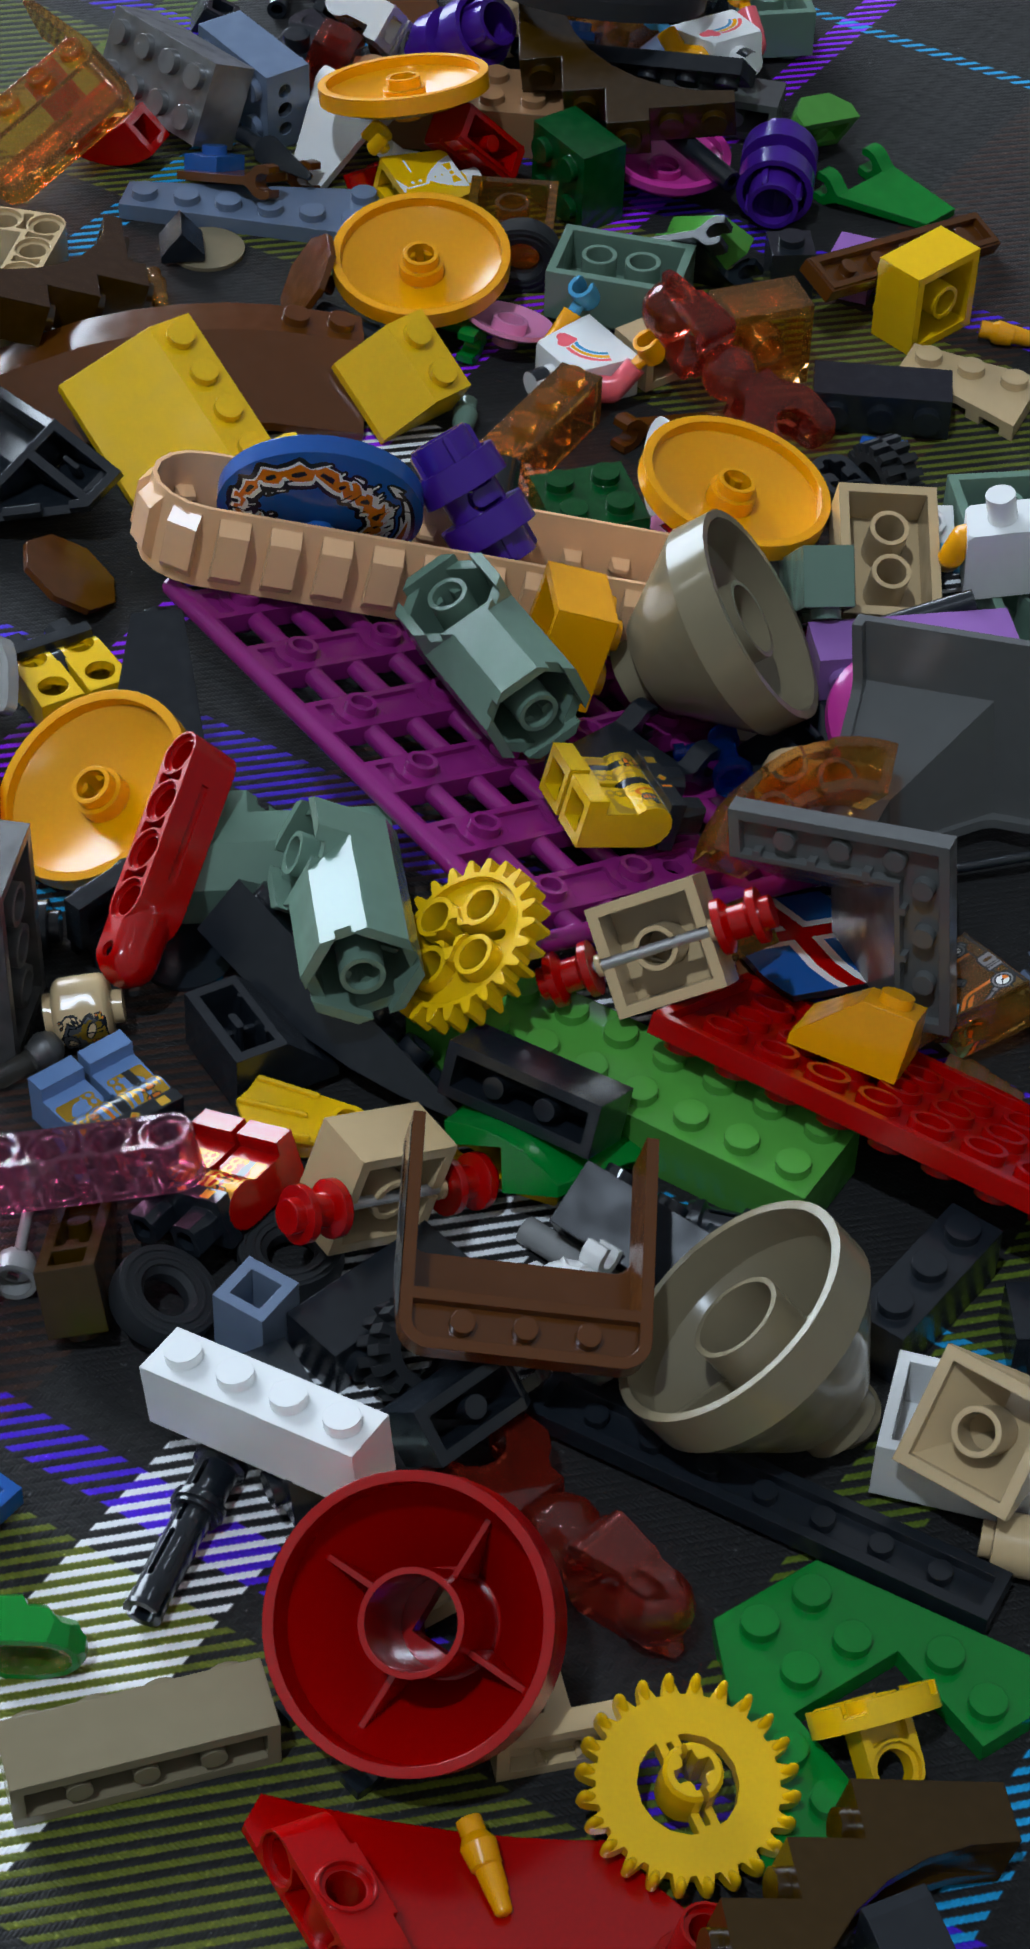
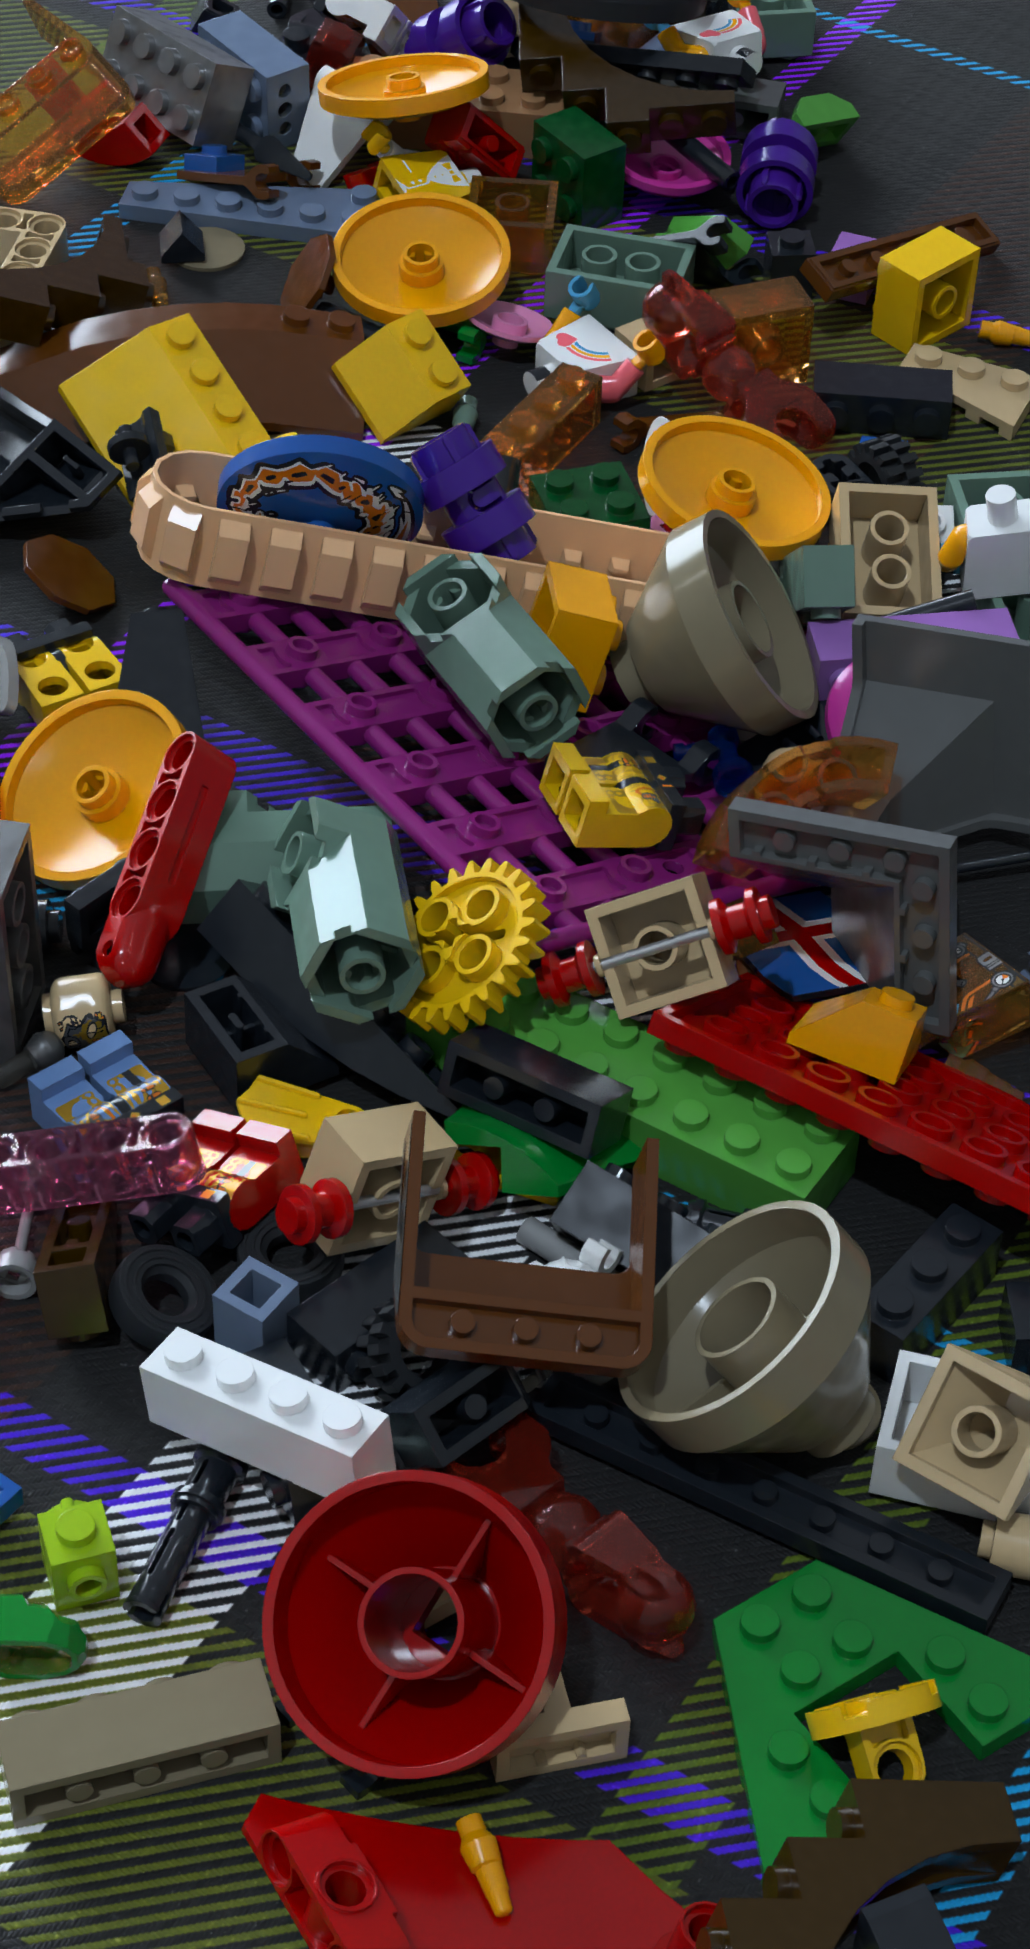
(78, 1553): none -> lime brick
(139, 447): none -> black hips
(540, 237): black tyre -> none
(711, 1729): yellow gear -> none
(884, 193): green flag -> none

